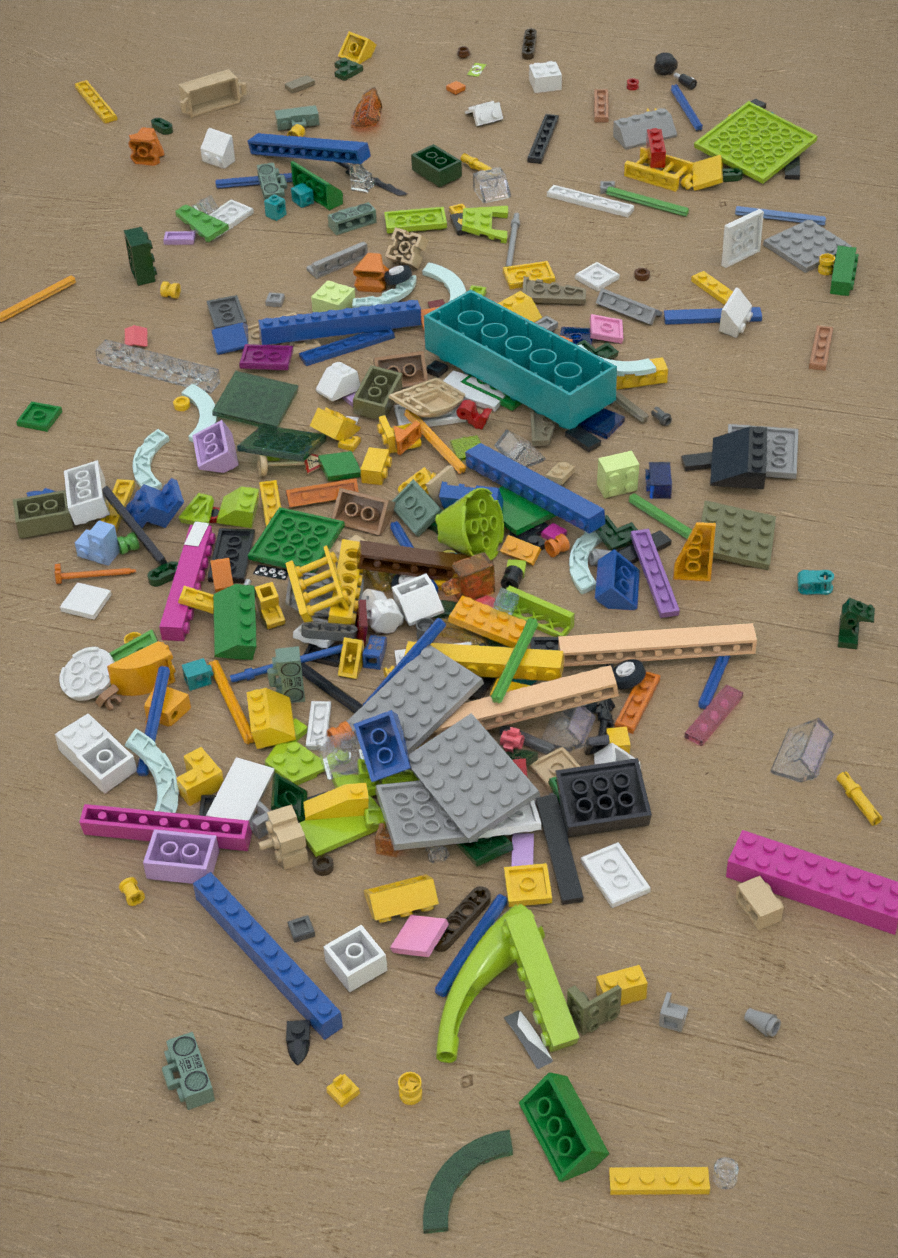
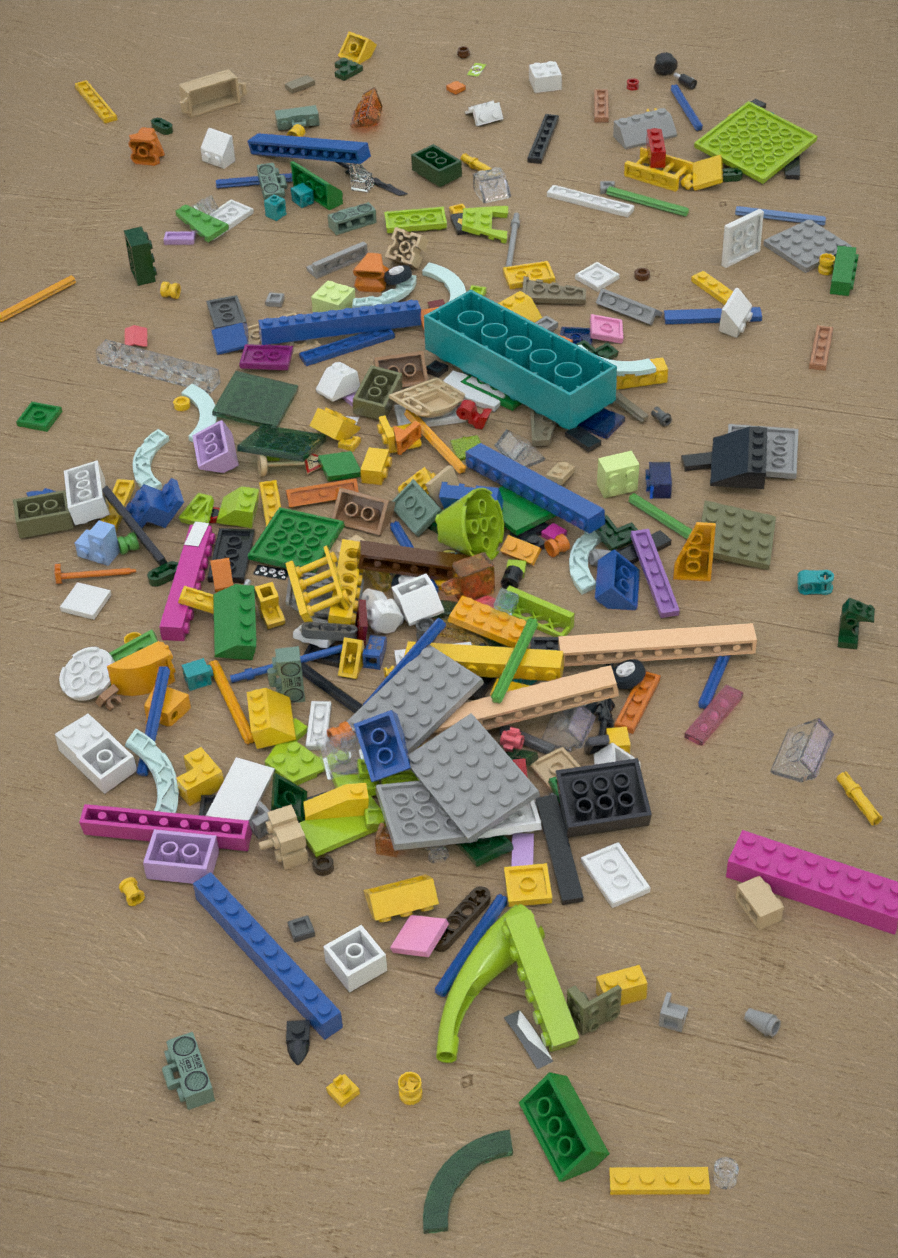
(529, 44): dark brown beam -> none

